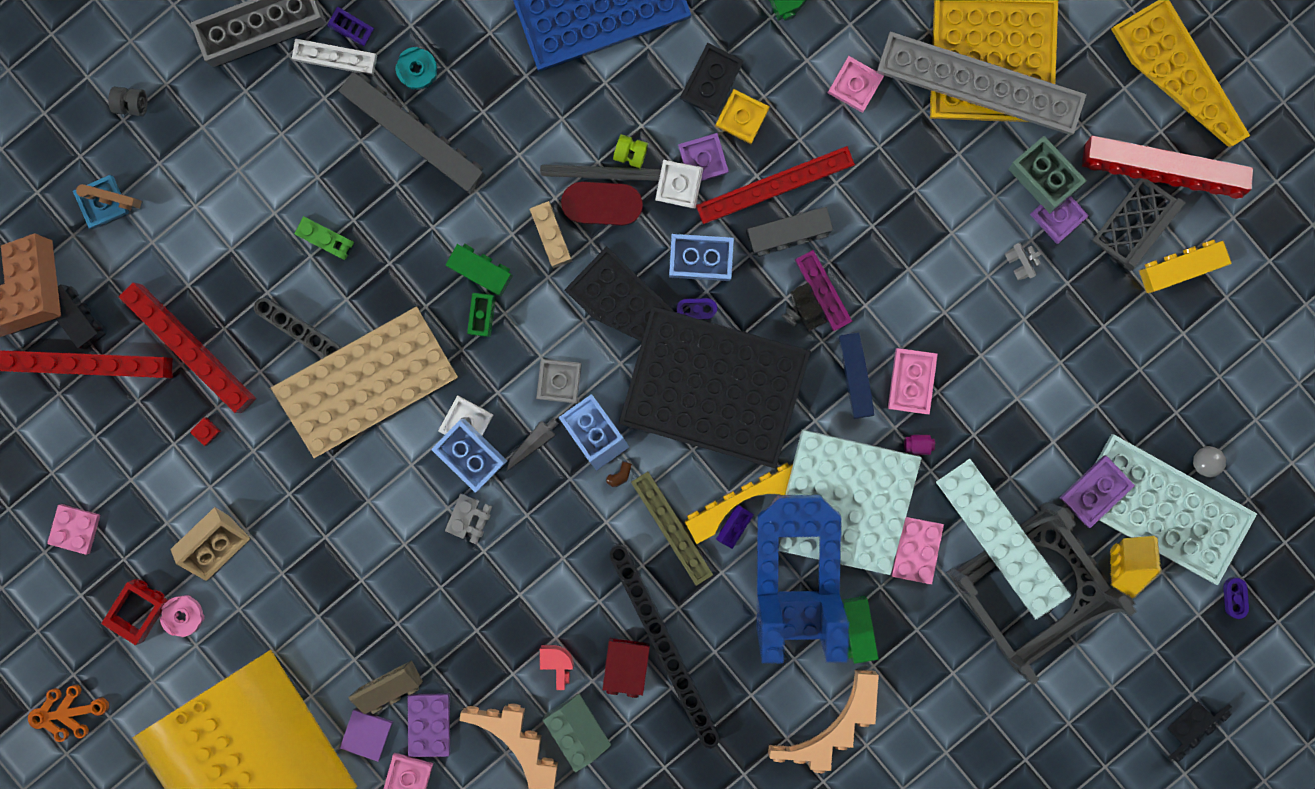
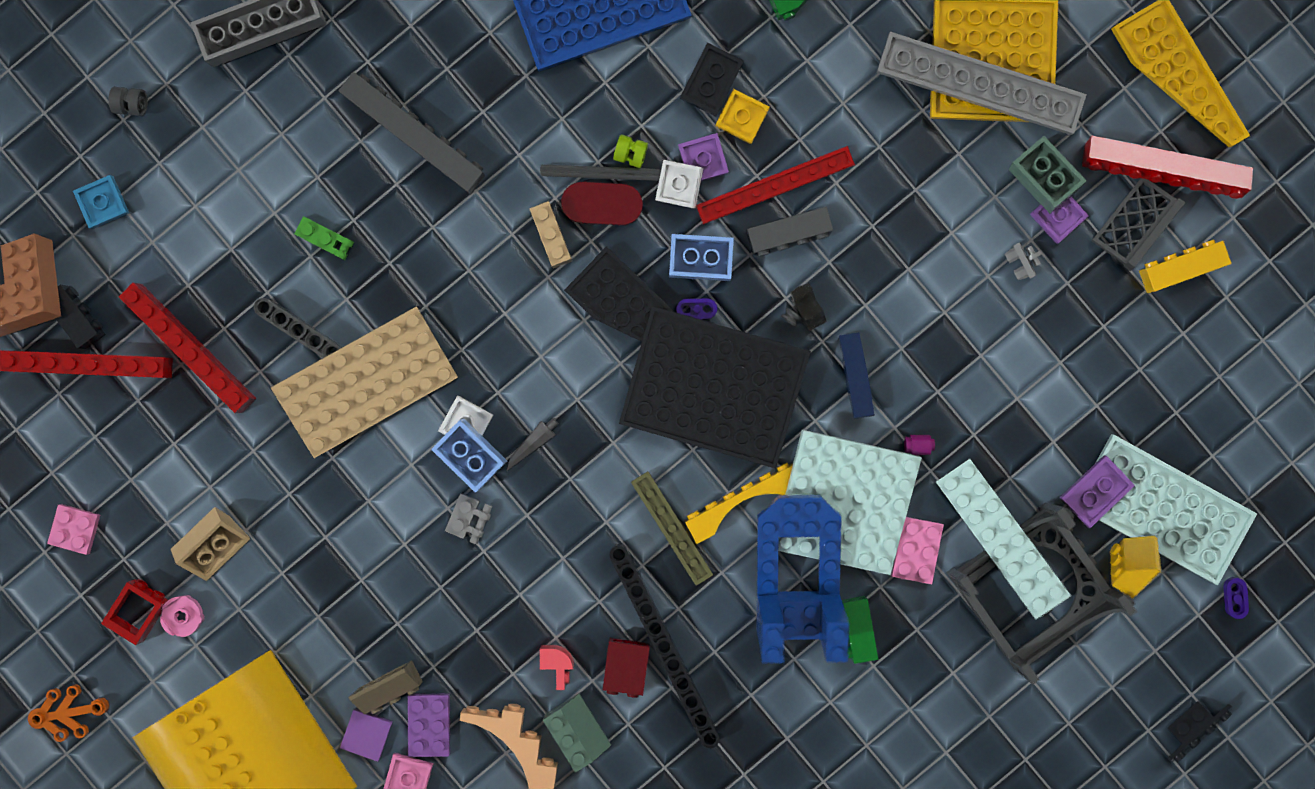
(108, 197): medium nougat plate -> none
(205, 431): red plate -> none
(334, 57): white plate -> none
(347, 33): dark purple slope -> none
(405, 64): teal plate -> none
(479, 269): green brick -> none
(481, 315): green brick -> none
(558, 381): light grey tile -> none
(594, 432): light blue slope -> none
(621, 477): reddish brown arm -> none
(734, 526): dark purple plate -> none
(823, 290): magenta plate -> none
(840, 734): light nougat arch -> none
(855, 84): bright pink plate -> none
(912, 381): bright pink plate -> none
(1209, 461): light grey hair -> none

